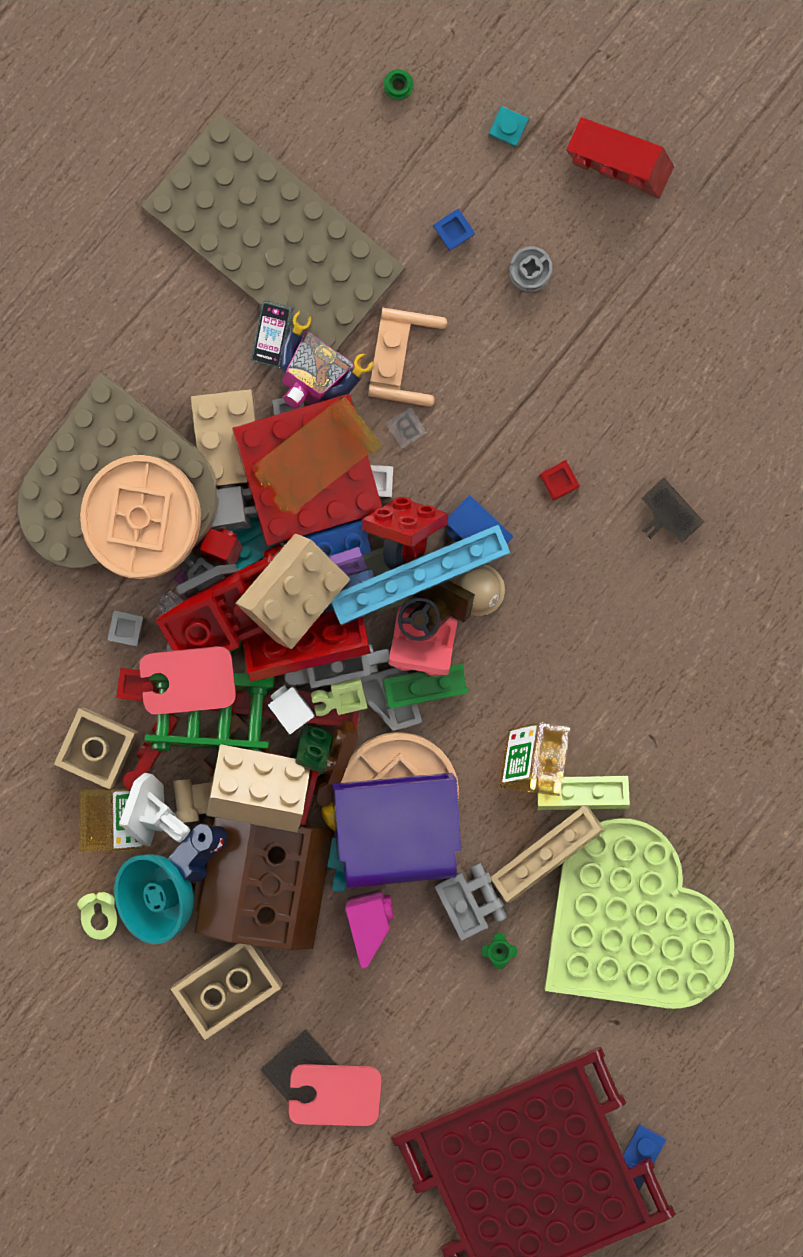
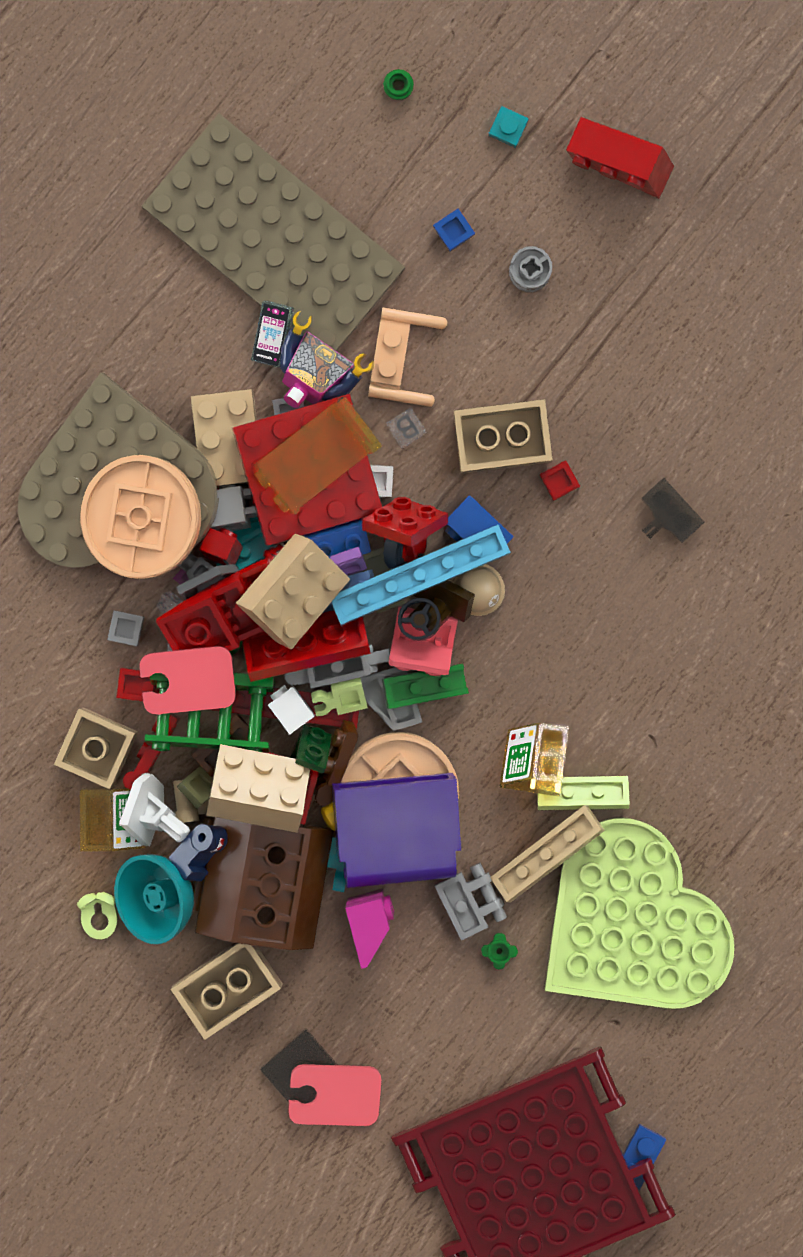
(197, 787): none -> olive plate
(502, 436): none -> tan brick

